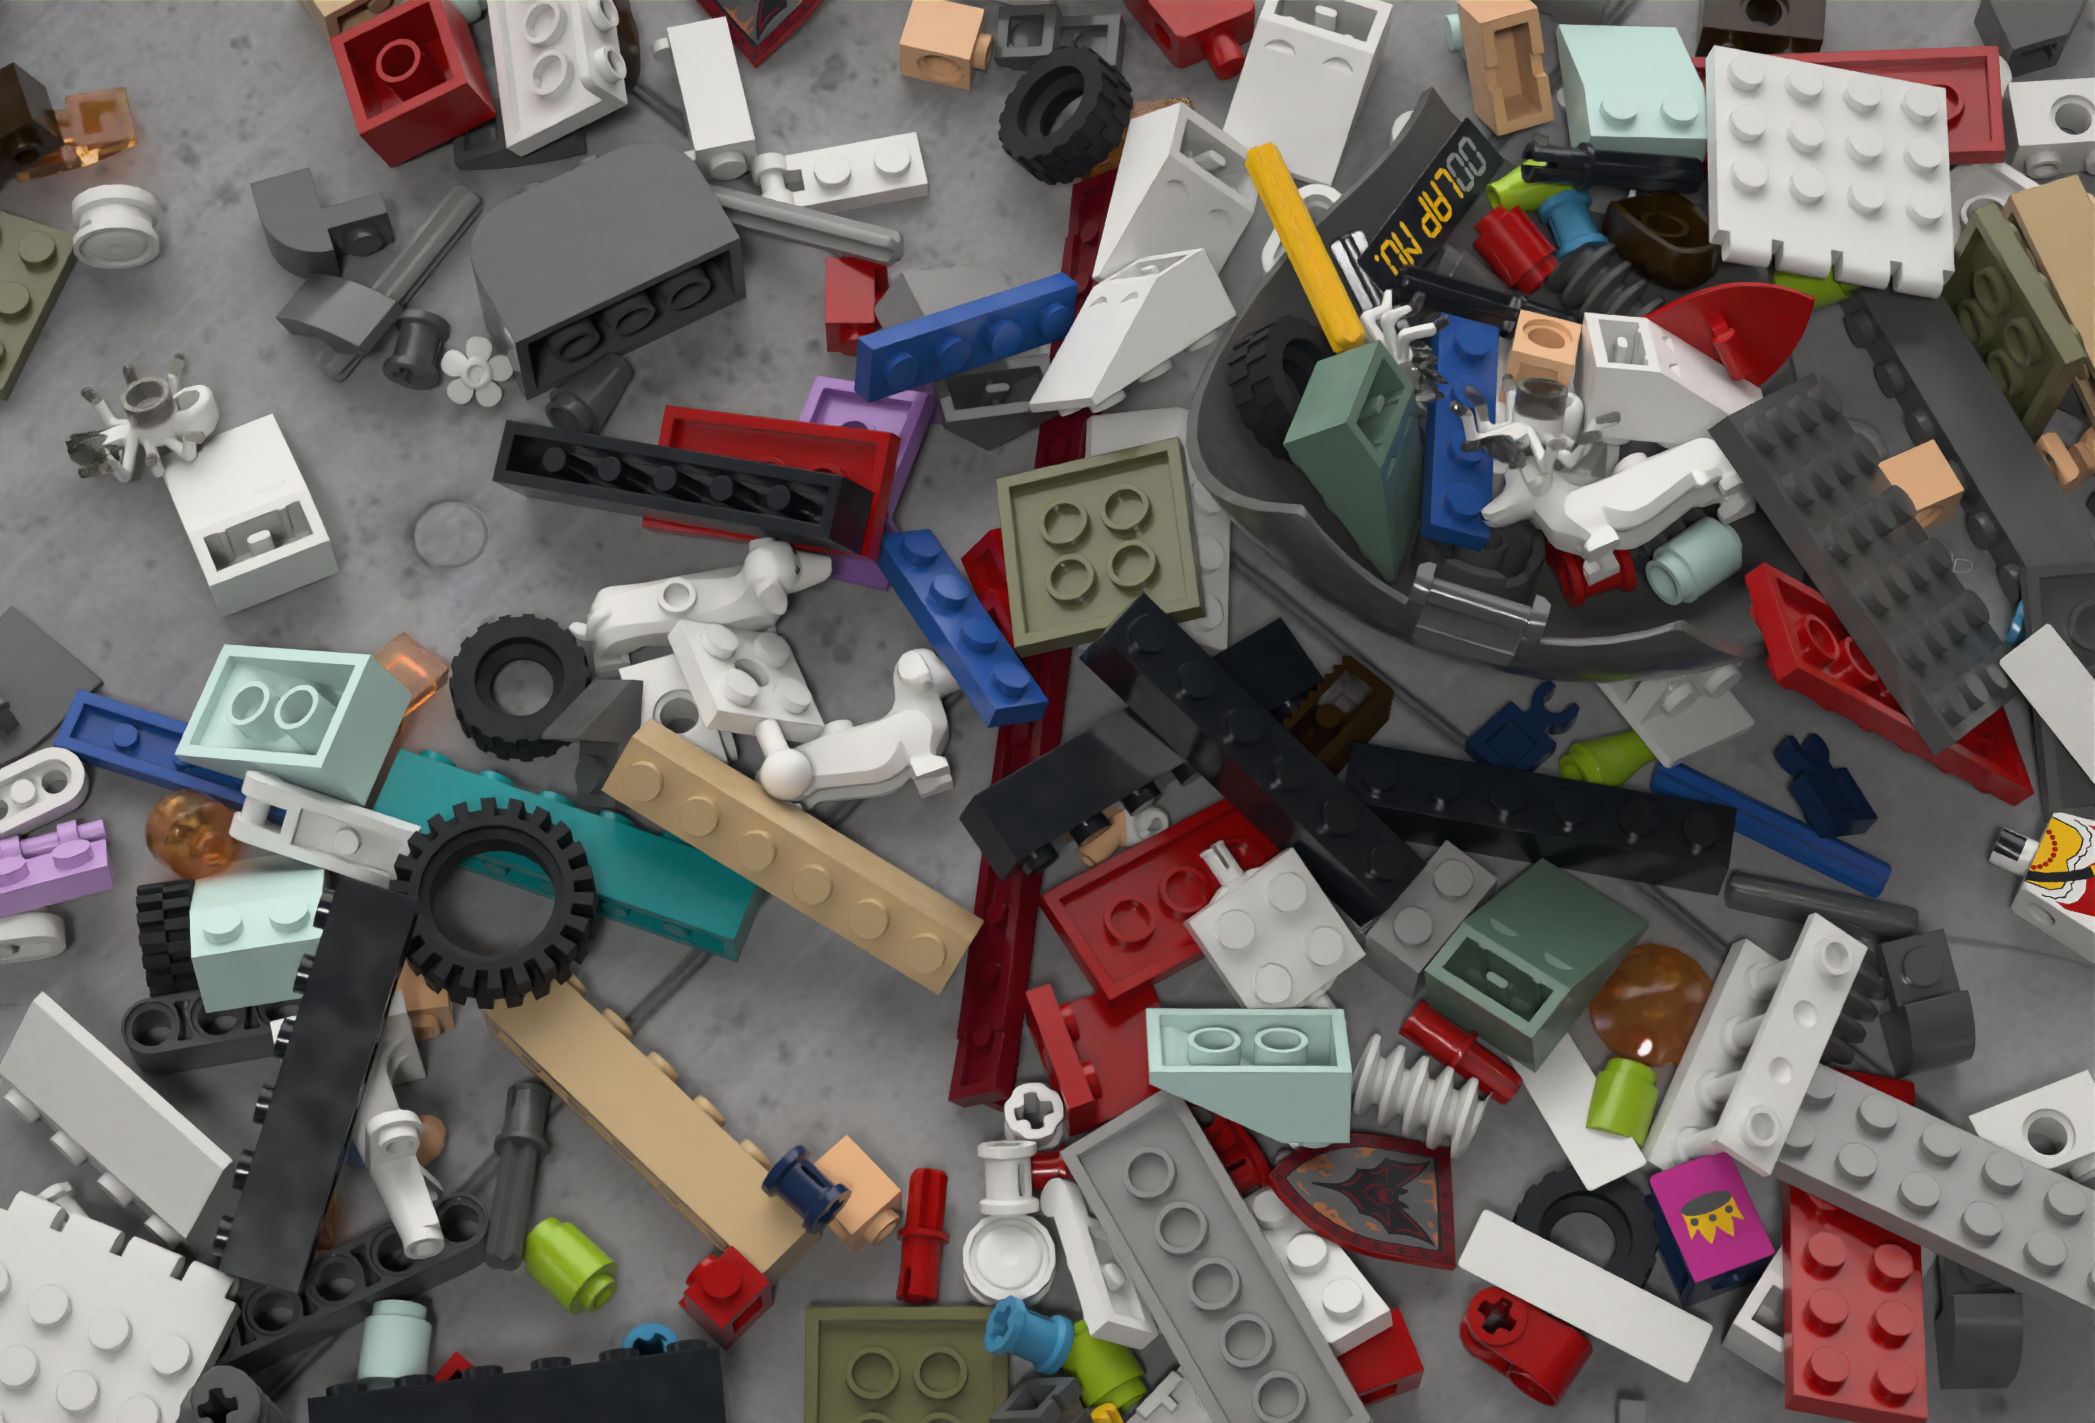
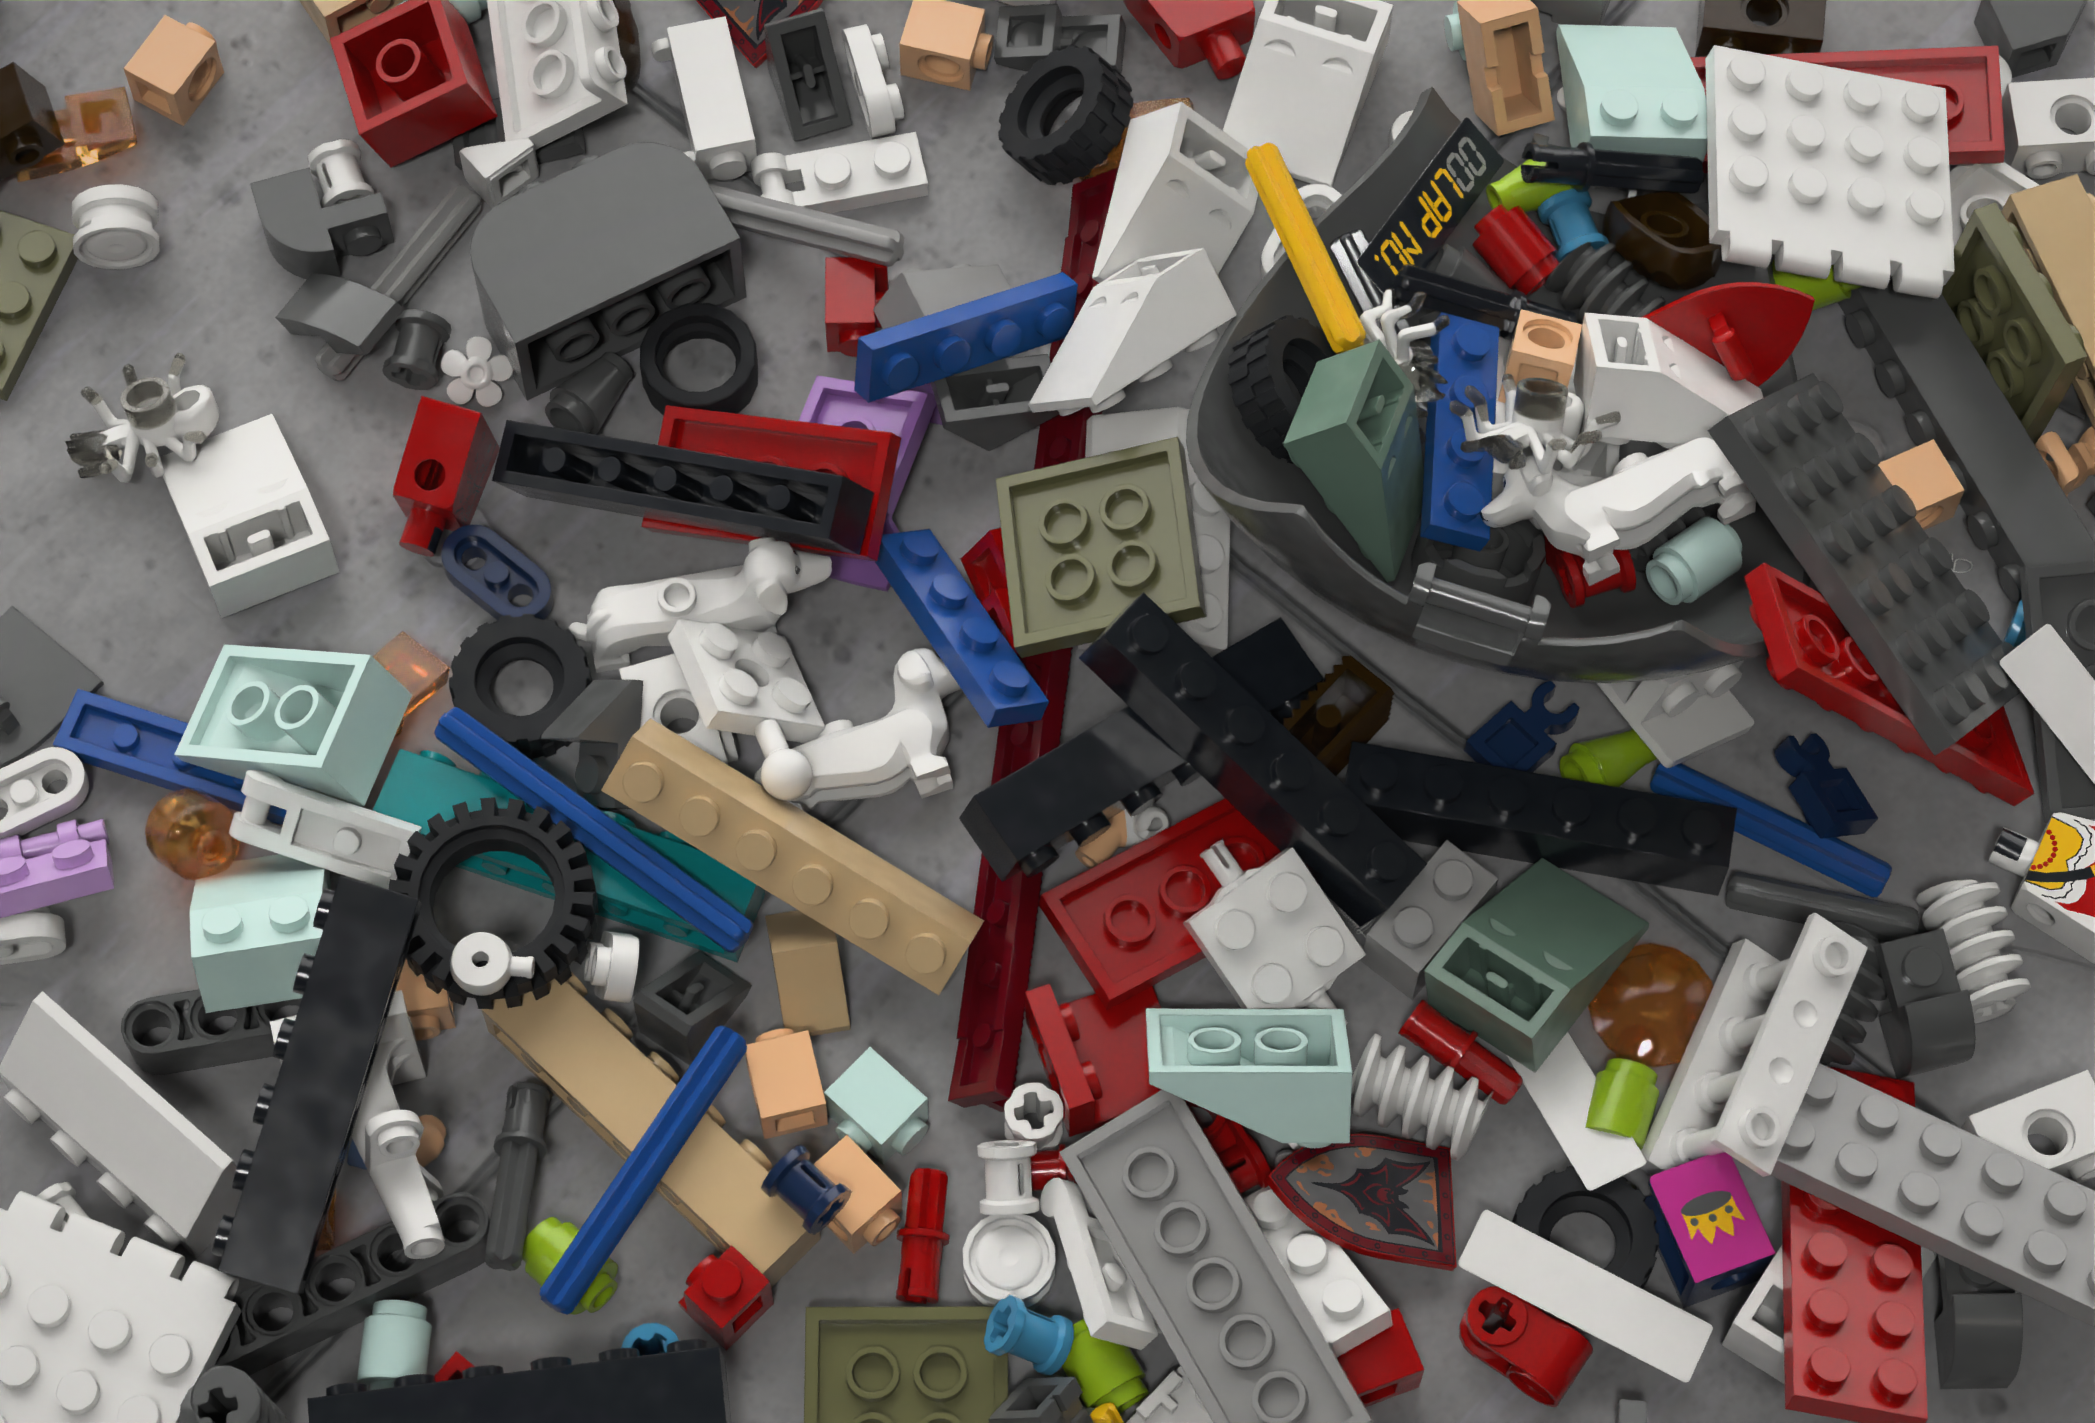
(165, 936): black tyre -> none
(174, 69): none -> light nougat brick
(339, 172): none -> white bush
(442, 472): none -> red torso
(498, 970): none -> white piece
(499, 168): none -> white slope
(502, 576): none -> dark blue plate
(594, 830): none -> blue axle
(613, 966): none -> white plate
(643, 1170): none -> blue axle
(688, 1004): none -> dark grey slope
(699, 322): none -> black tyre
(785, 1082): none -> light nougat brick
(806, 74): none -> dark grey slope
(807, 974): none -> tan slope
(866, 59): none -> white plate
(877, 1107): none -> light aqua brick
(1974, 945): none -> white piece

